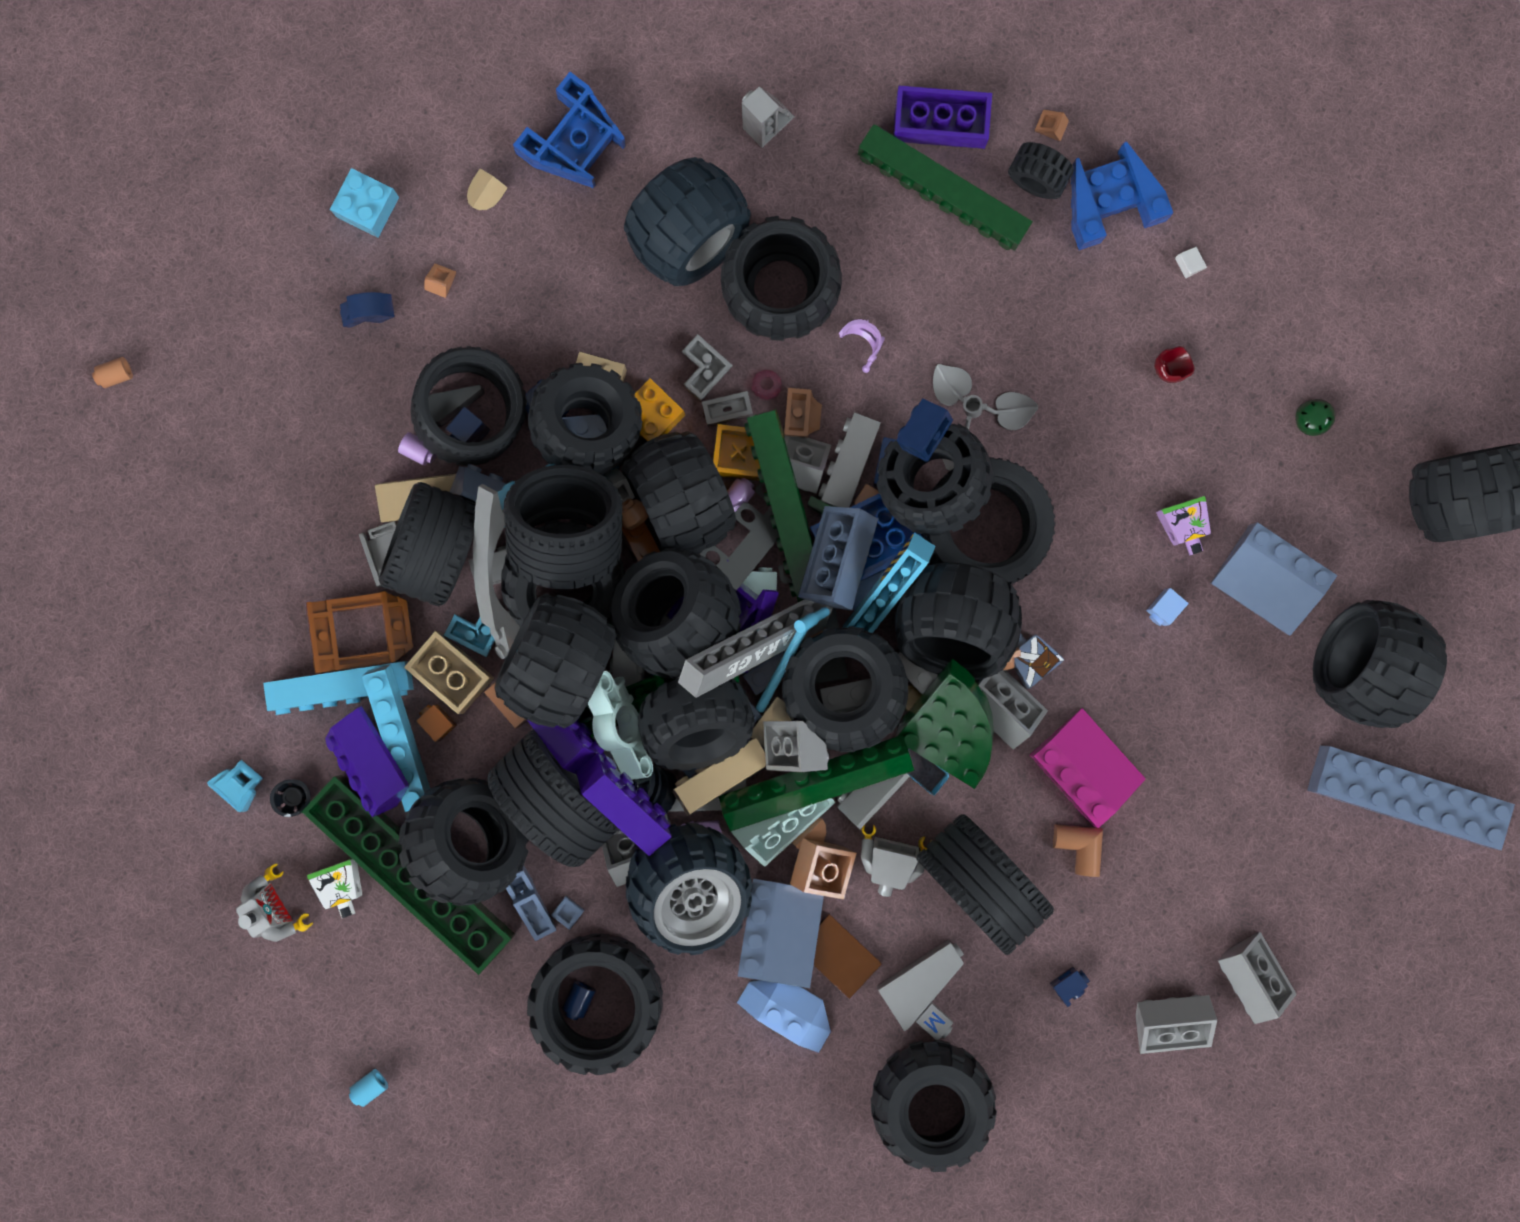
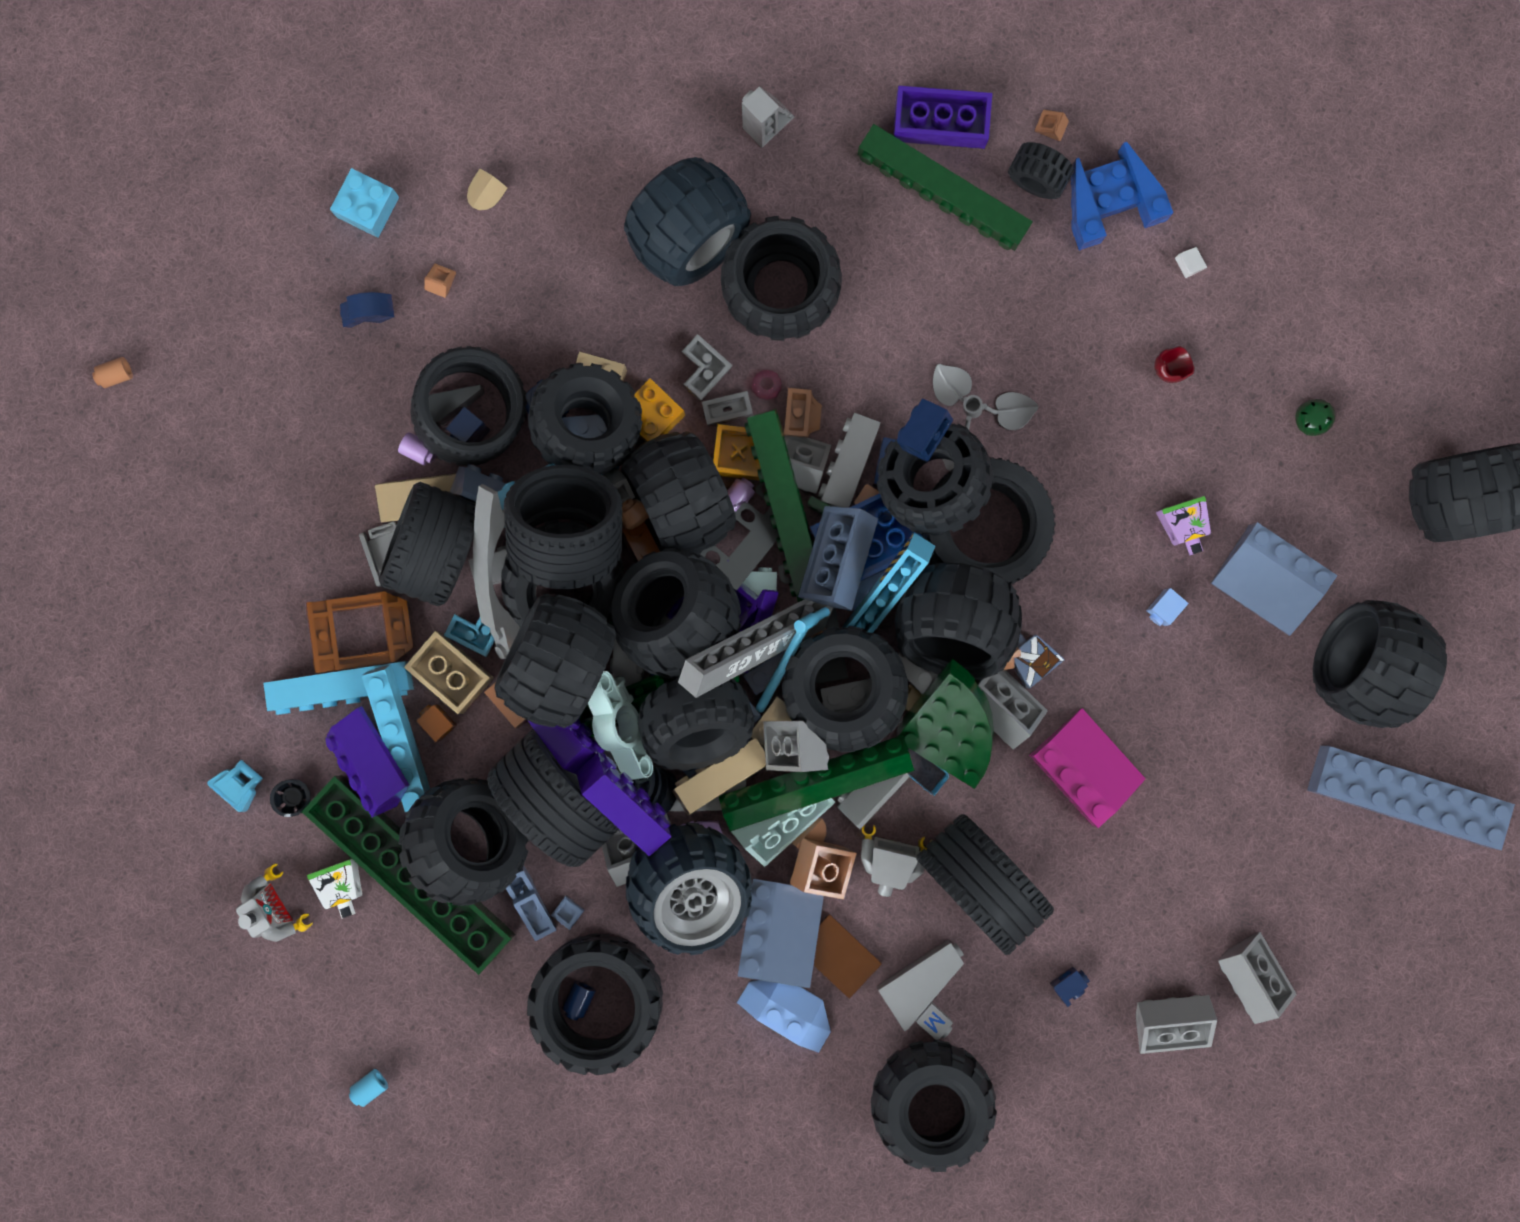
(576, 139): blue wedge -> none
(867, 331): lavender helmet -> none
(1086, 842): nougat brick -> none

